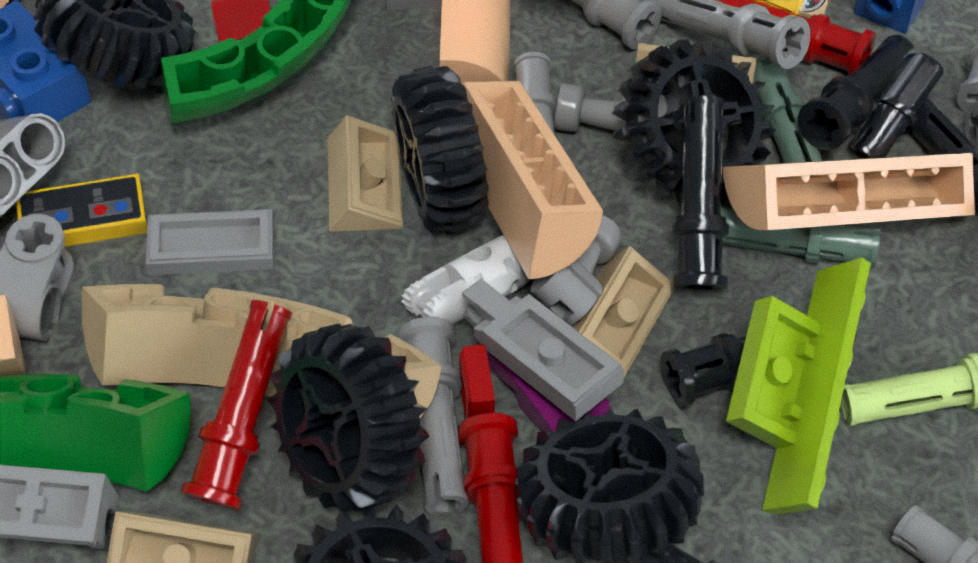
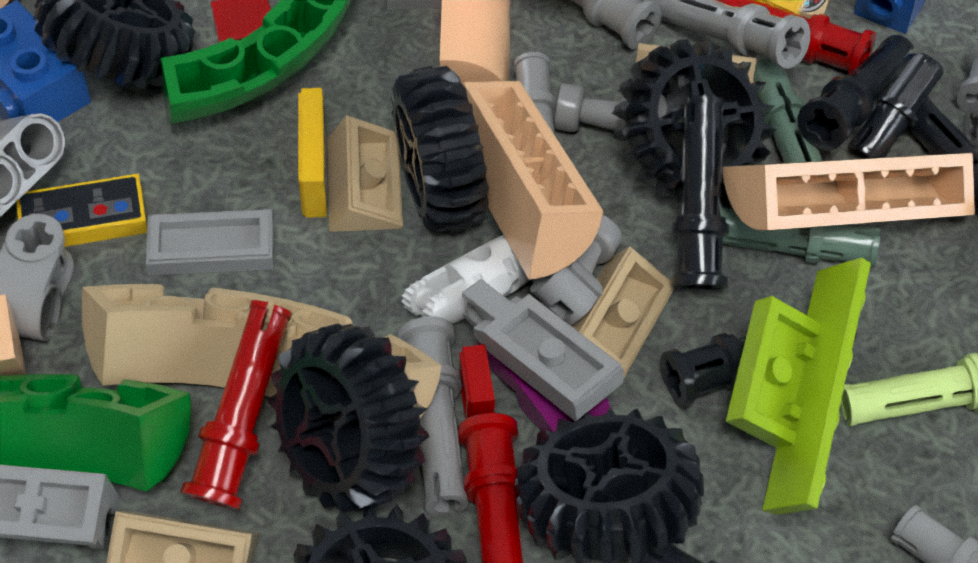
(312, 153): none -> yellow tile

